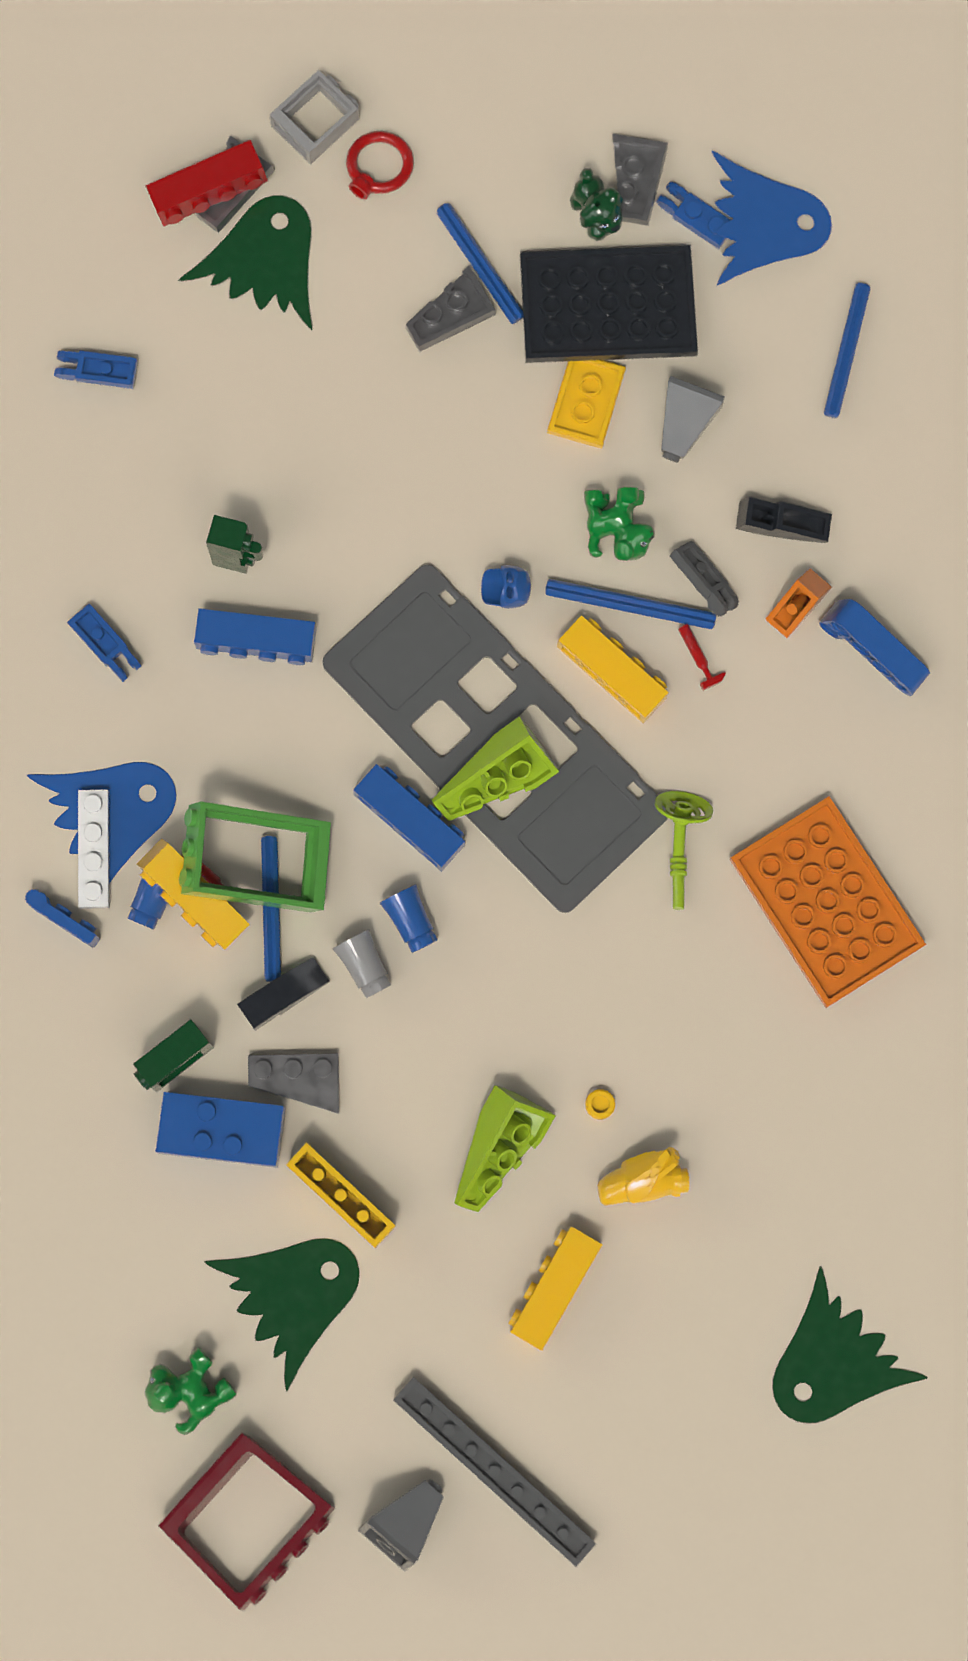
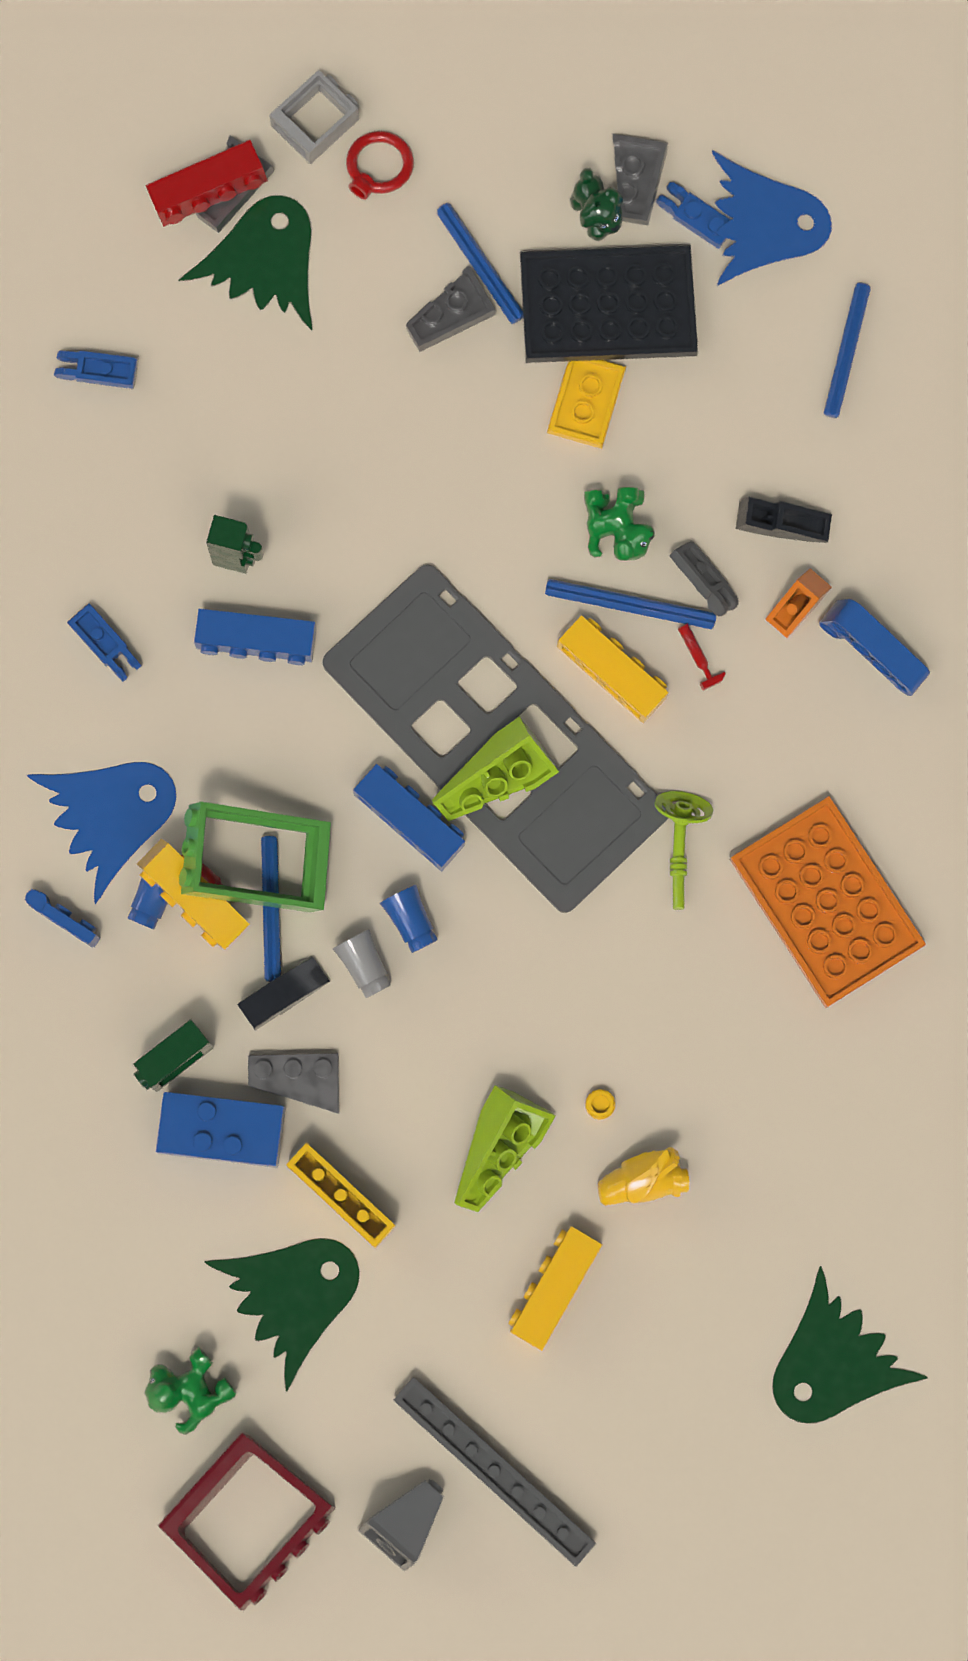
(93, 849): white plate -> none
(506, 587): blue helmet -> none
(686, 416): slope -> none

